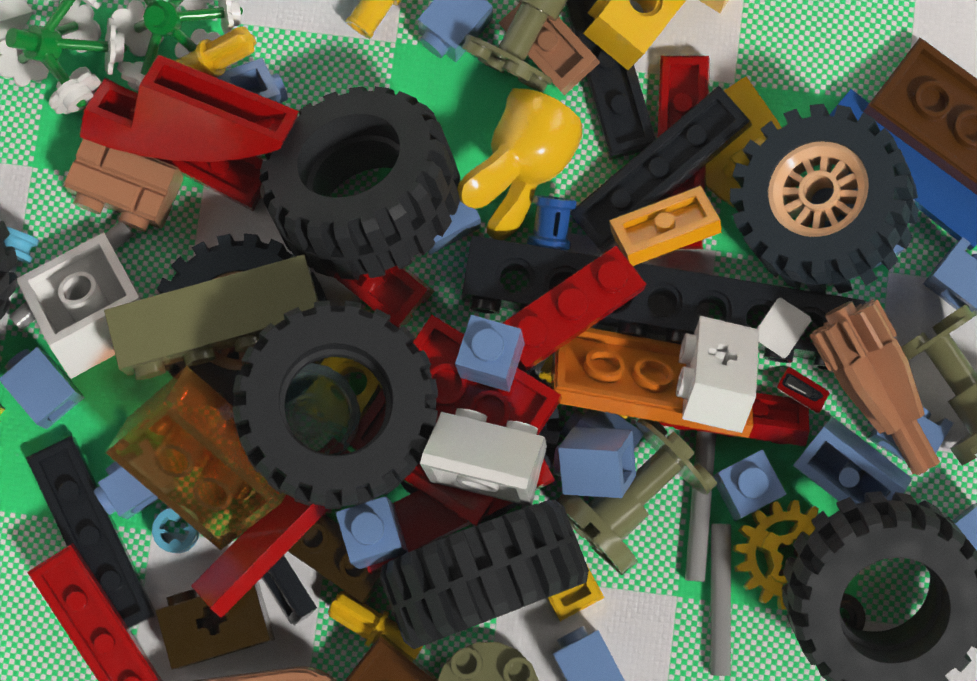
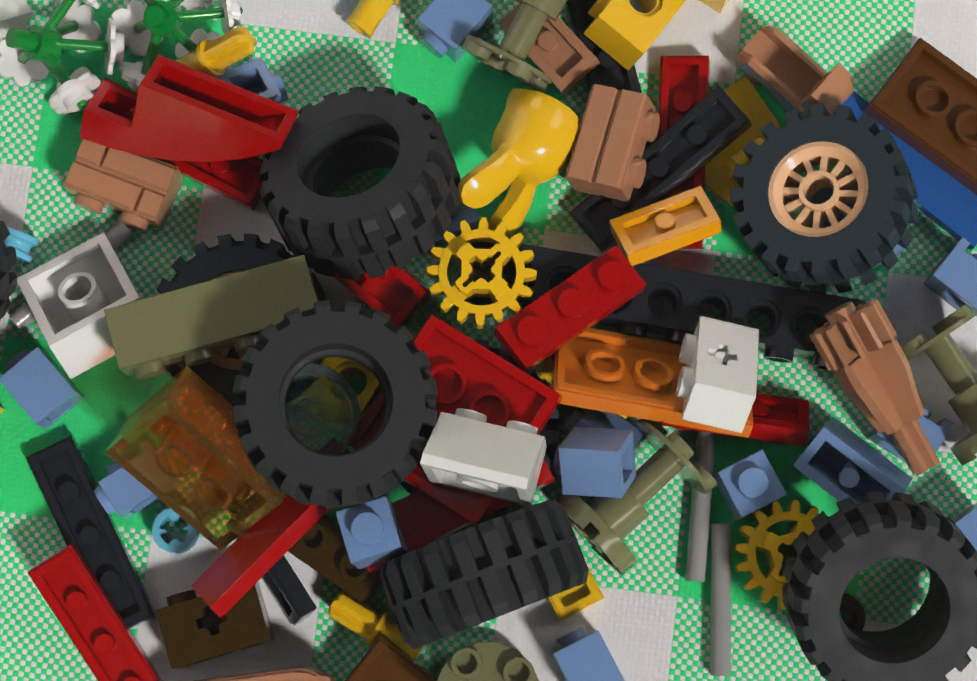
(466, 257): none -> yellow gear
(490, 353): medium blue brick -> none
(551, 222): blue bush -> none
(612, 143): none -> nougat brick
(782, 327): white sticker -> none
(792, 74): none -> nougat animal
(803, 390): sticker -> none

